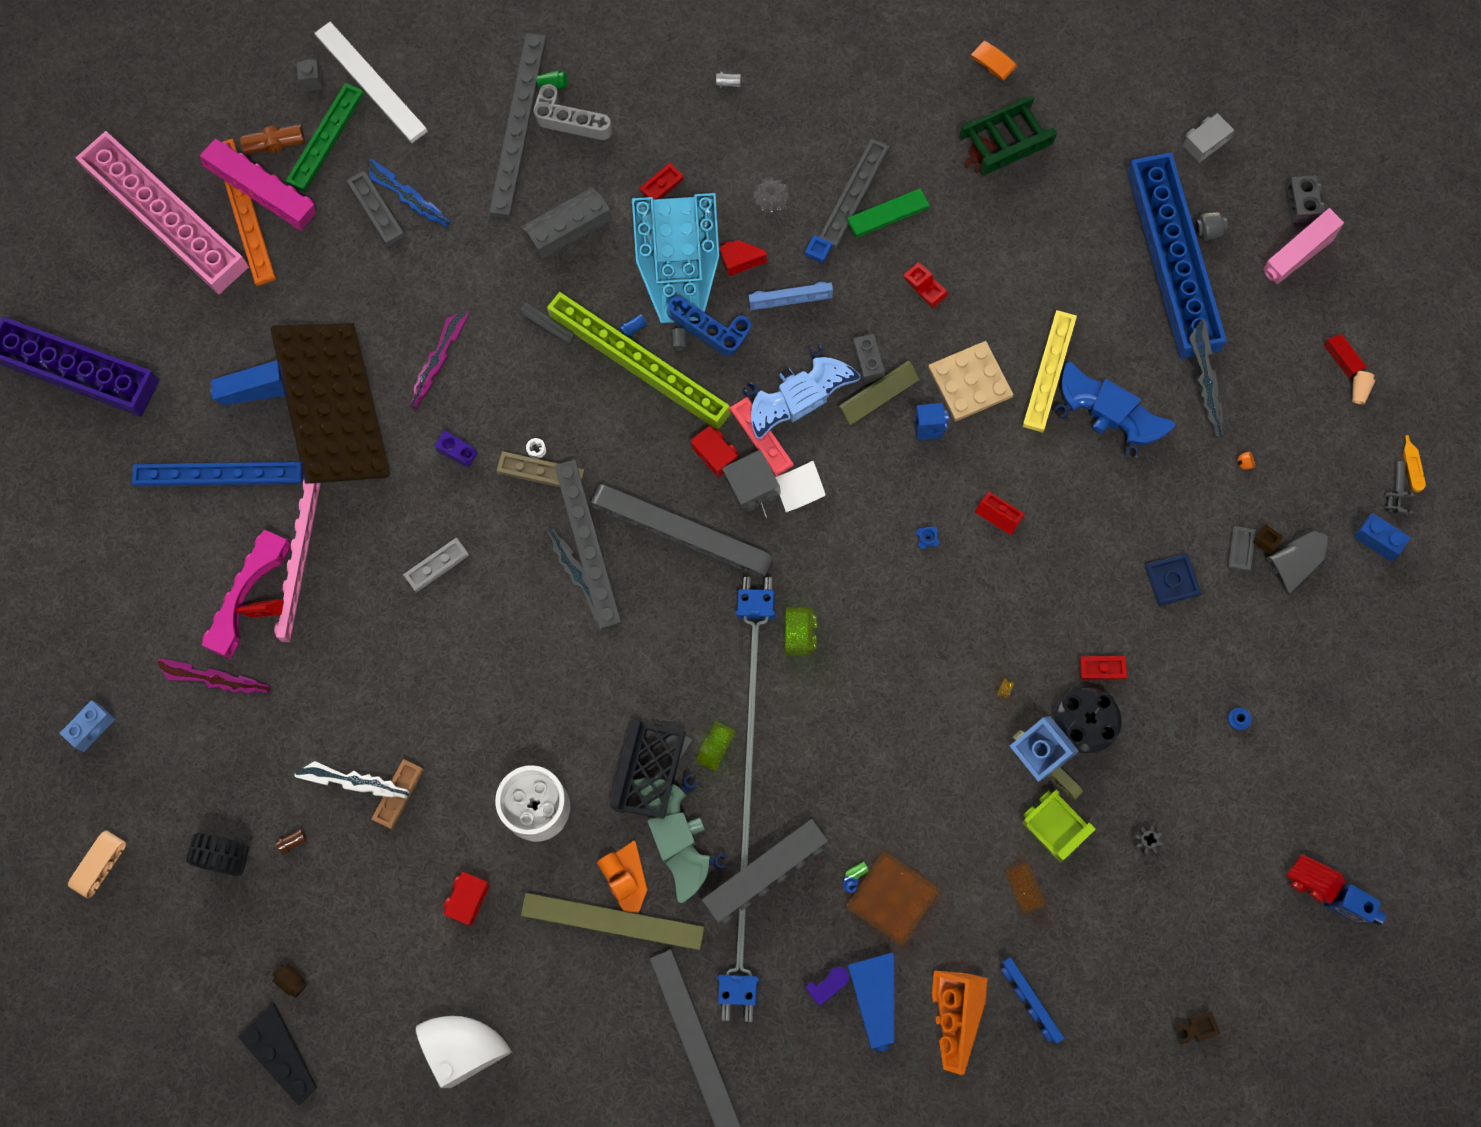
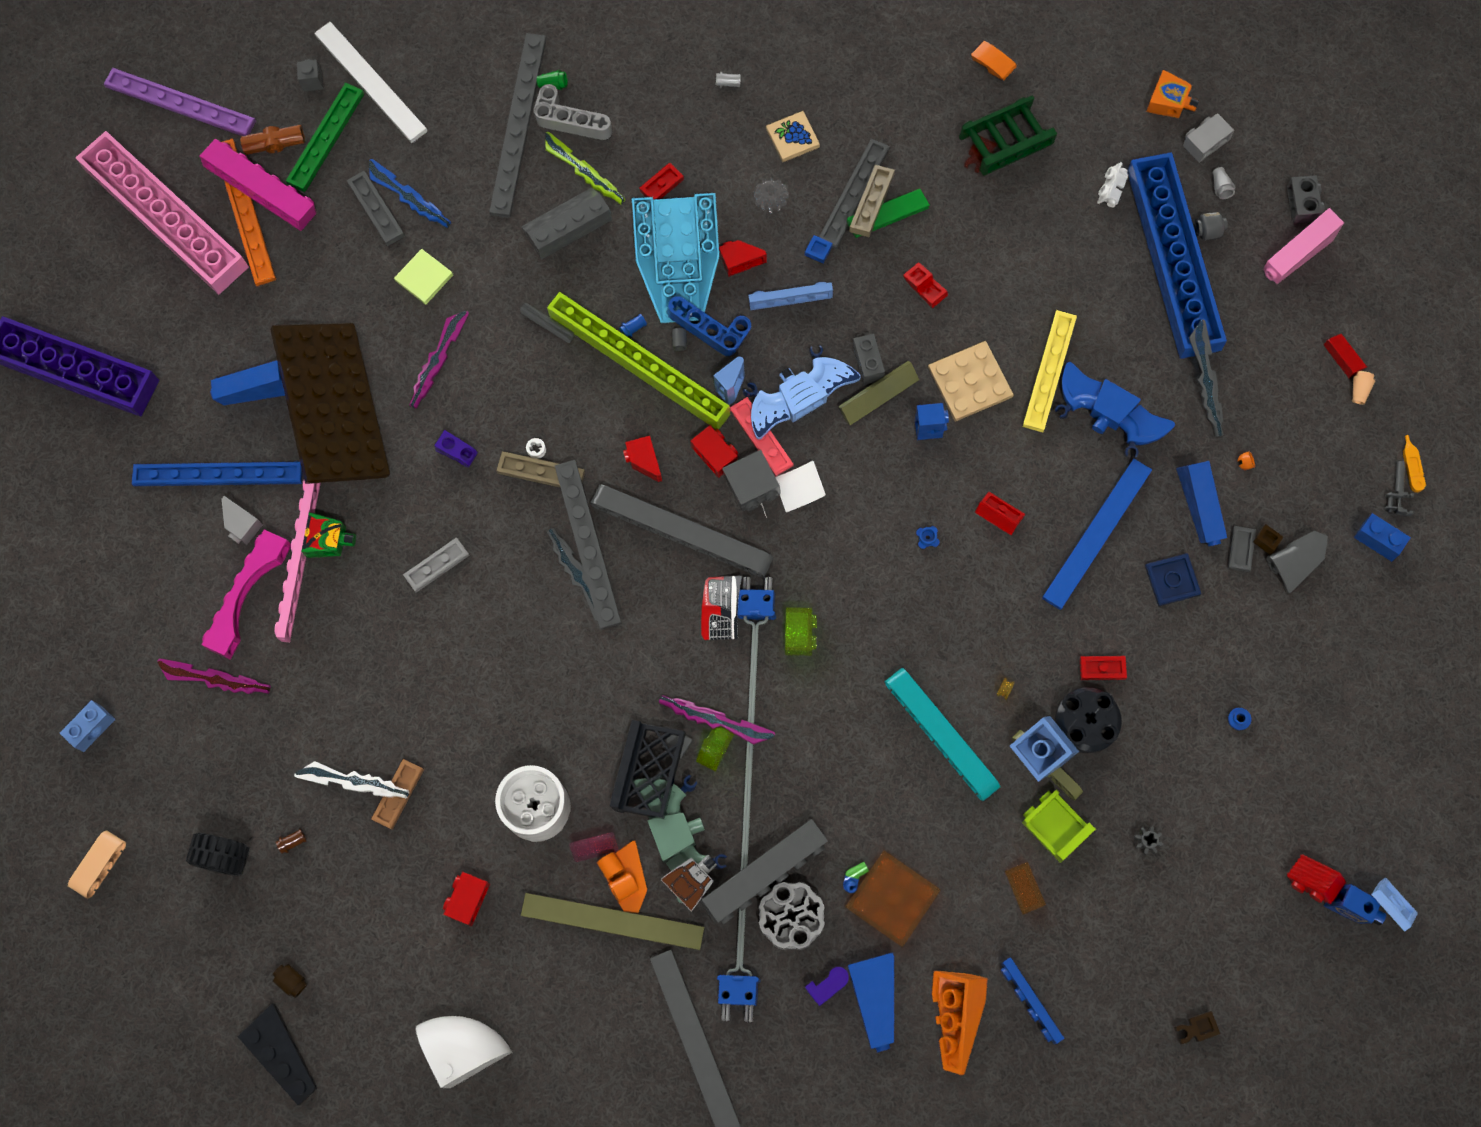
(179, 102): none -> medium lavender tile
(239, 522): none -> light grey slope
(262, 608): red slope -> none
(325, 537): none -> torso
(423, 276): none -> yellowish green tile
(582, 168): none -> lime sword
(594, 847): none -> clear pink slope
(642, 457): none -> red slope
(690, 881): none -> torso
(715, 719): none -> magenta sword
(720, 608): none -> sticker
(729, 380): none -> medium blue tile
(772, 903): none -> light grey connector
(793, 136): none -> tan tile
(872, 201): none -> dark tan plate
(943, 733): none -> teal beam
(1097, 534): none -> blue tile
(1114, 177): none -> white hinge
(1171, 96): none -> orange torso
(1203, 502): none -> blue slope
(1223, 184): none -> light grey cone
(1394, 904): none -> light blue tile

